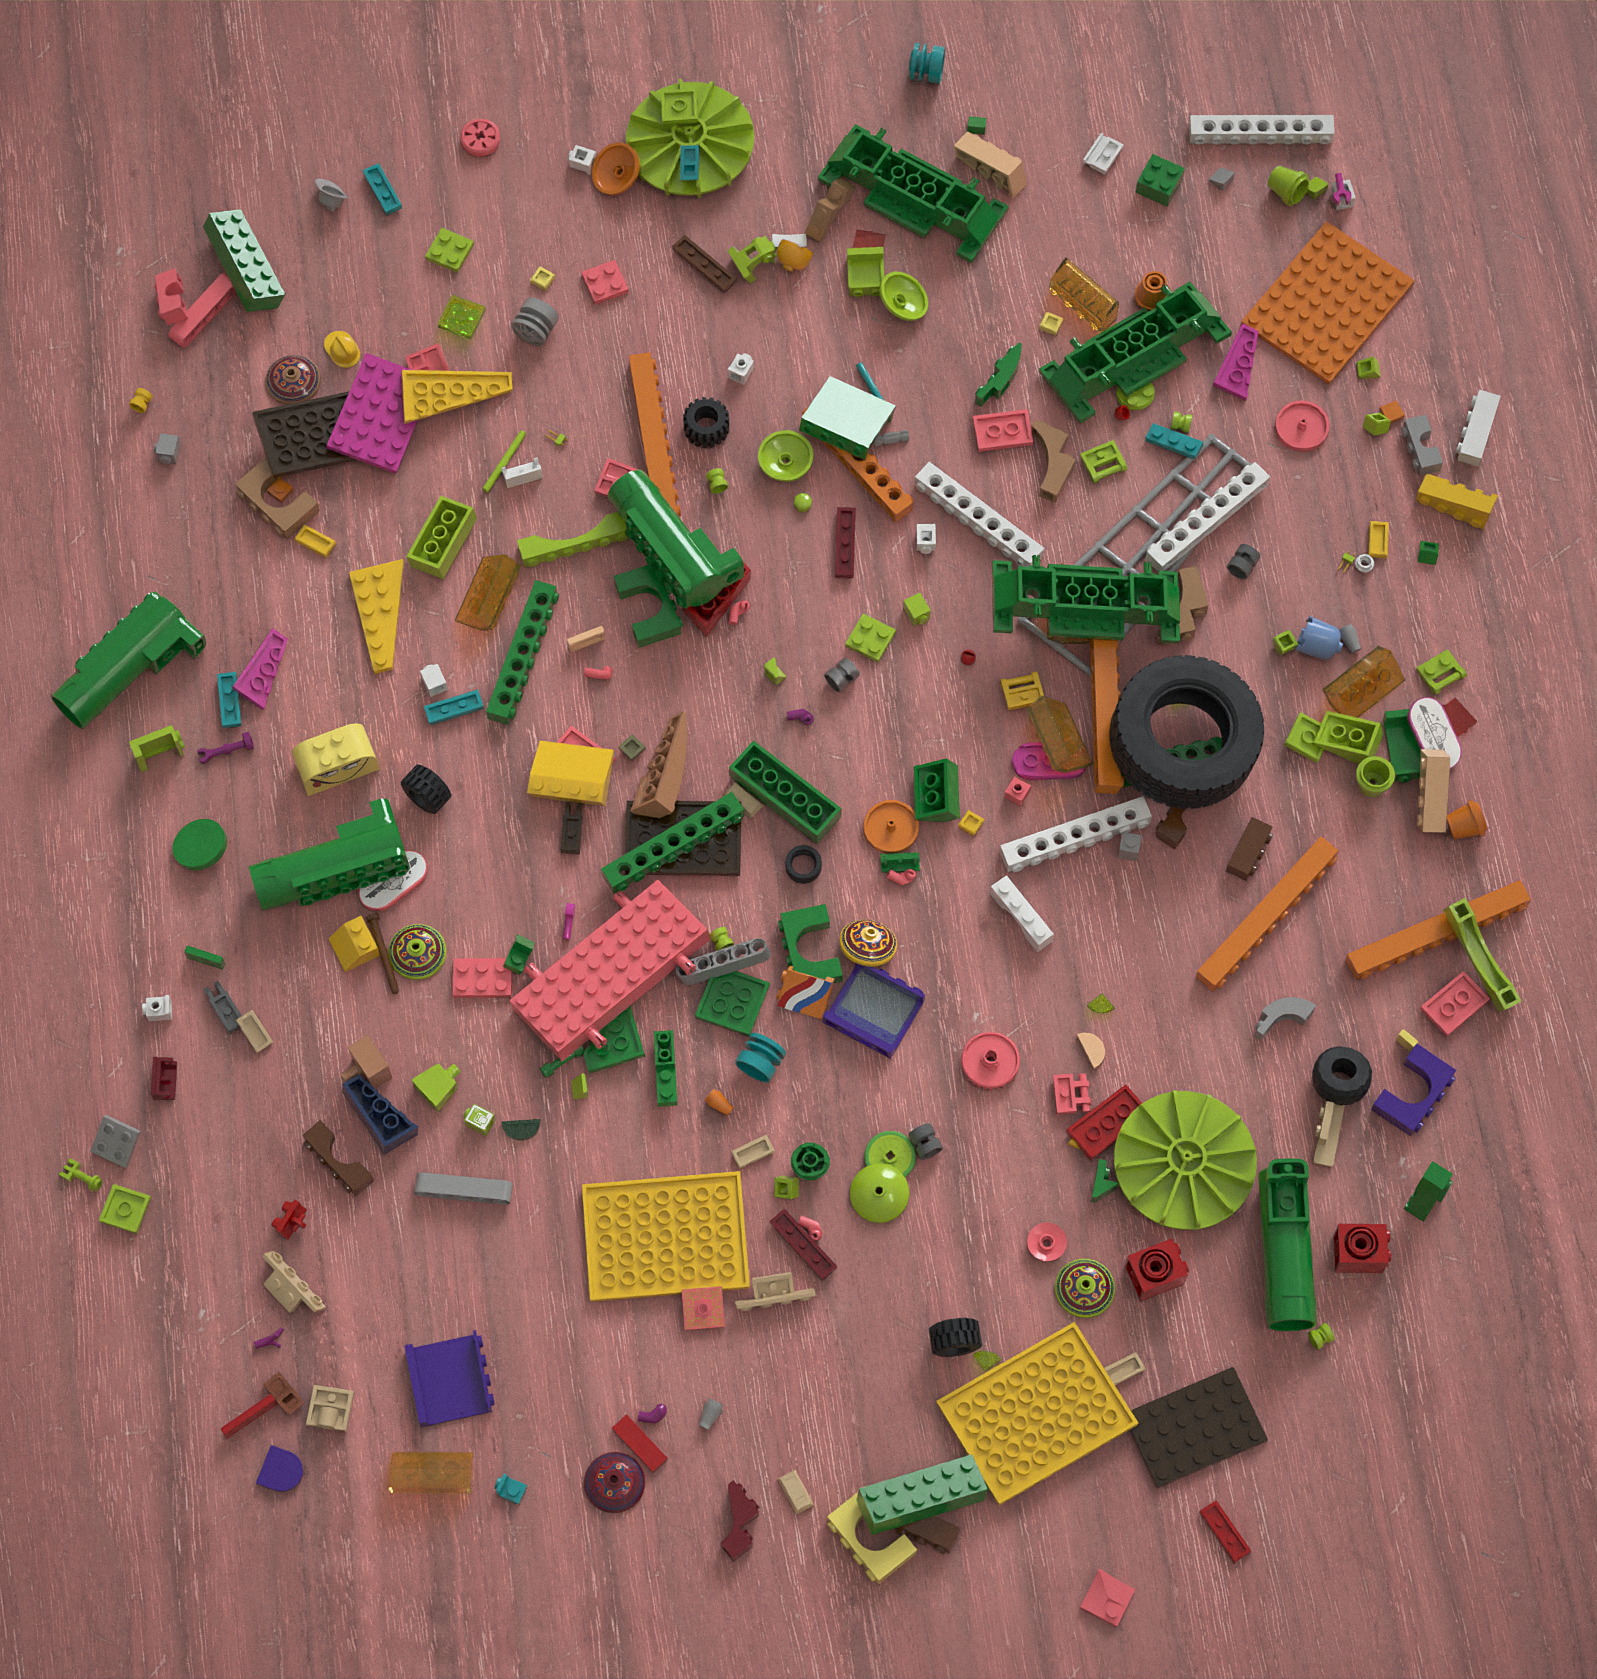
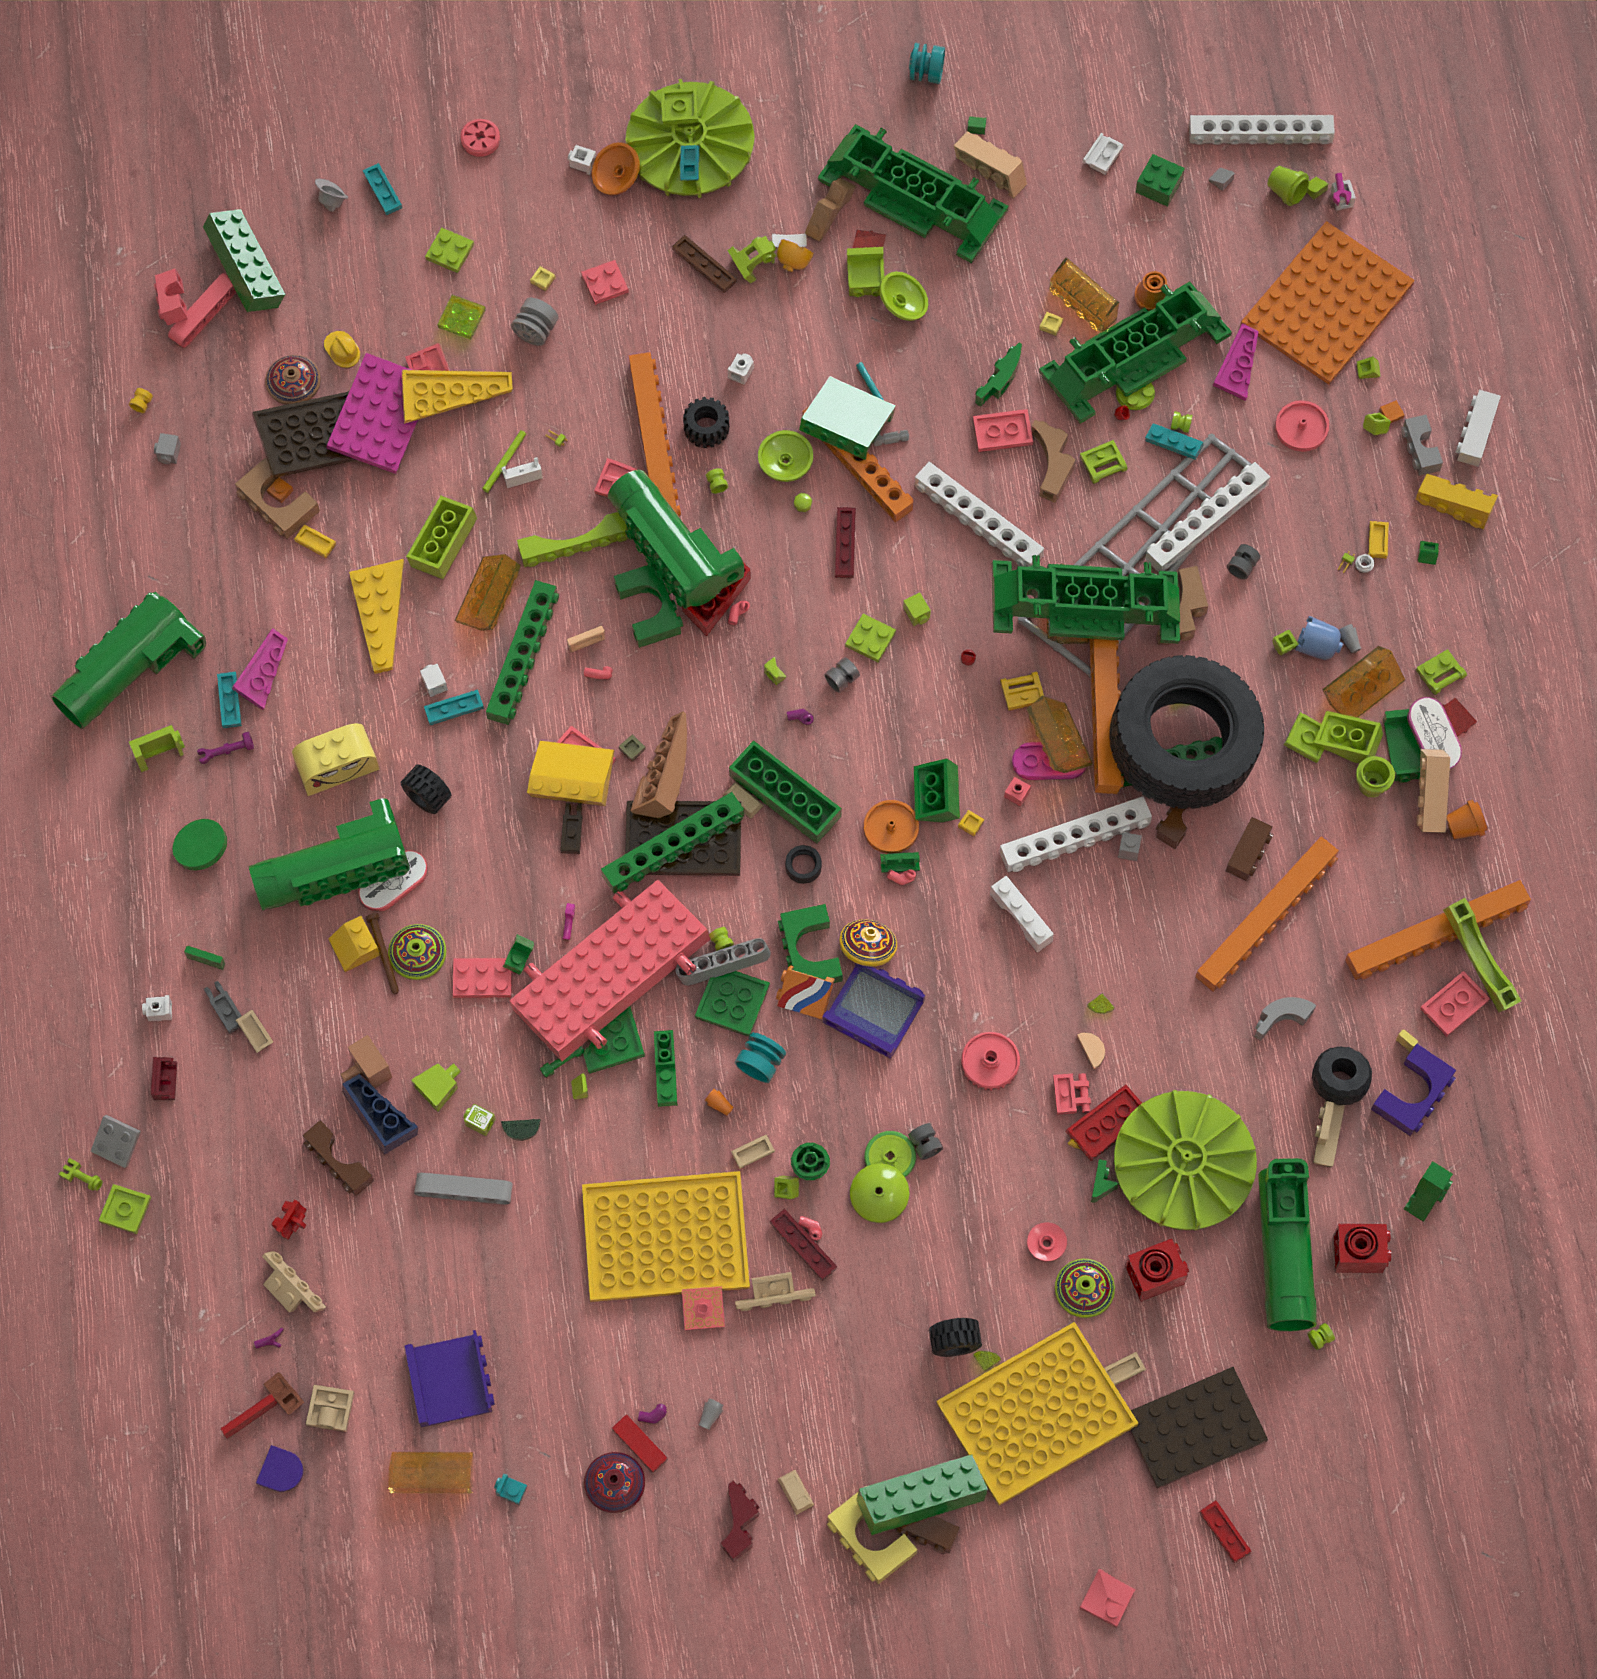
(928, 533): white brick -> none

